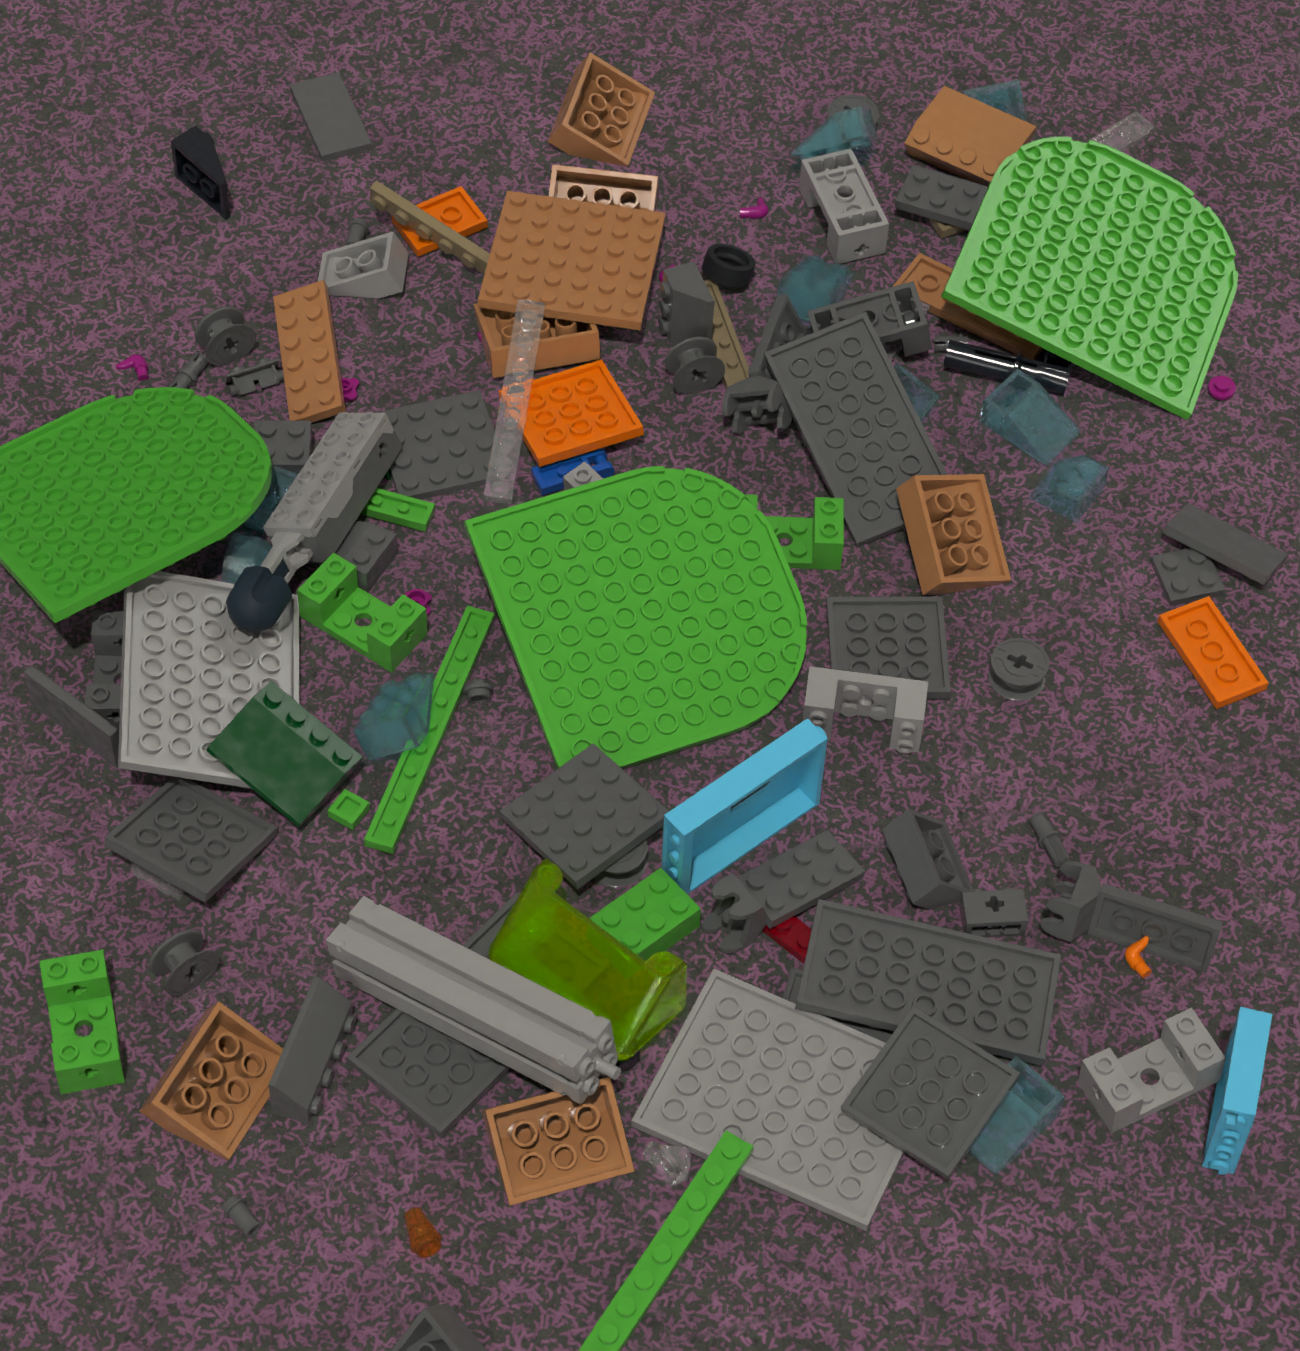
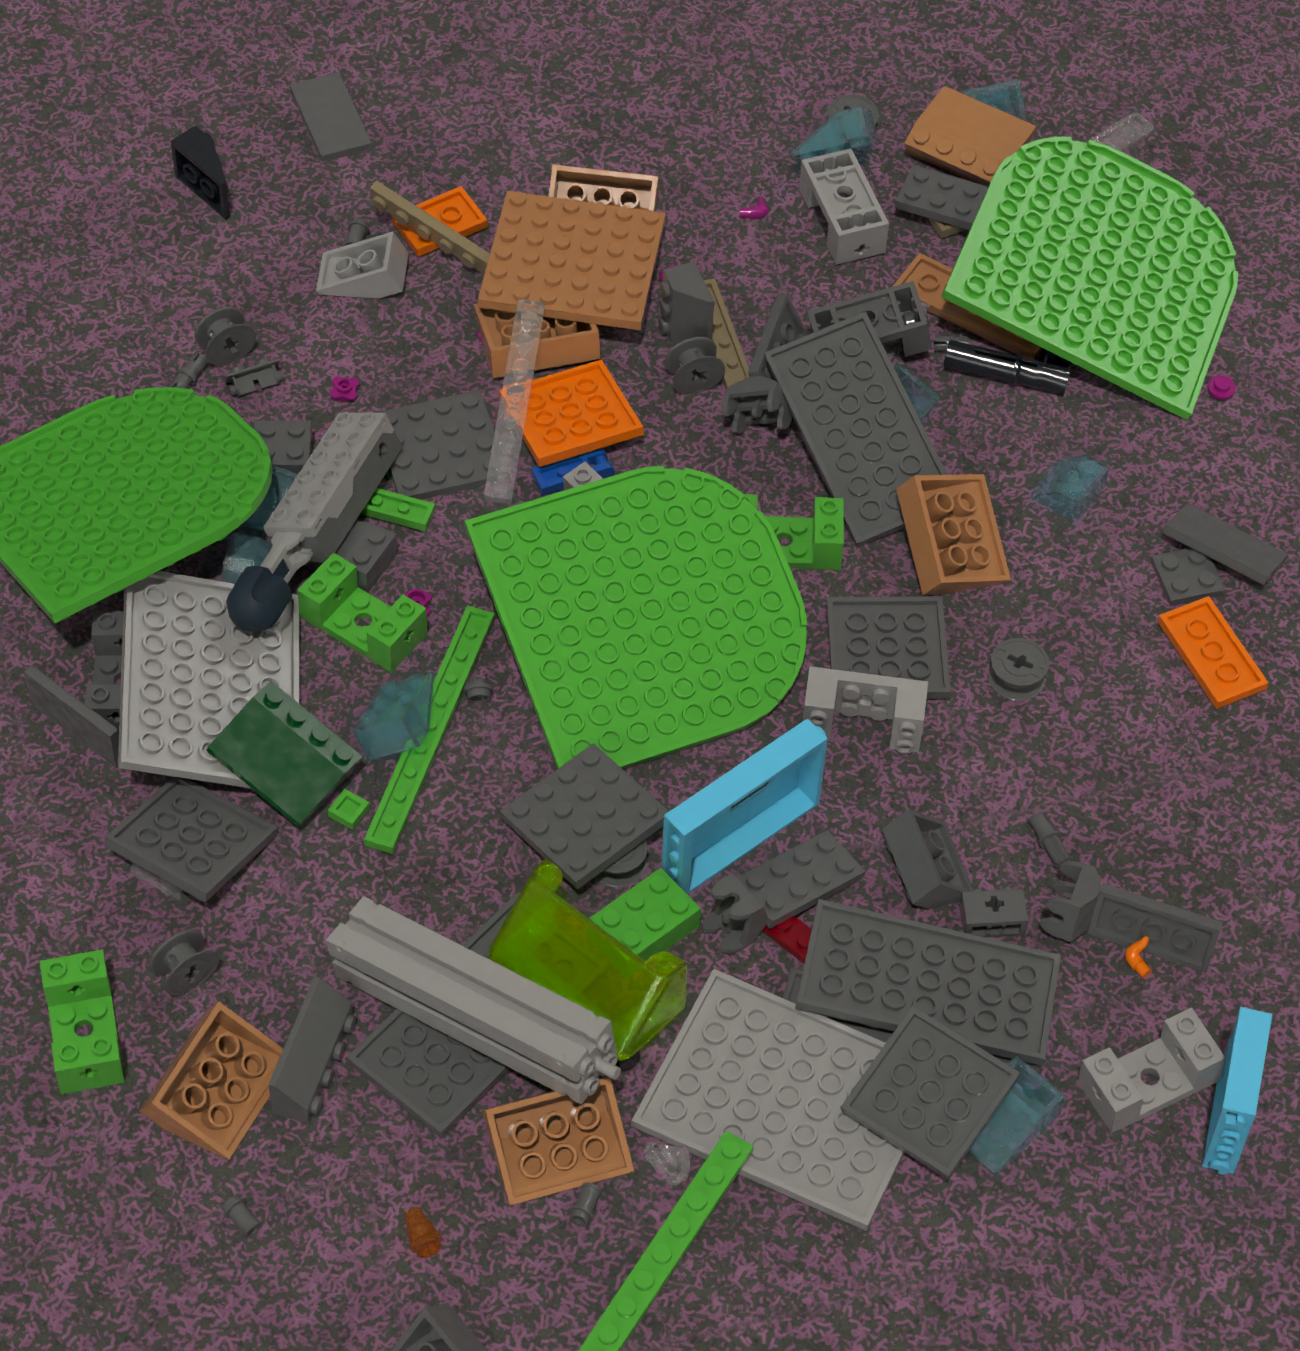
(139, 363): magenta animal -> none
(309, 353): medium nougat plate -> none
(582, 1211): none -> dark grey pin
(601, 113): medium nougat slope -> none
(728, 265): black tyre -> none
(815, 284): clear light blue slope -> none
(1028, 417): clear light blue slope -> none

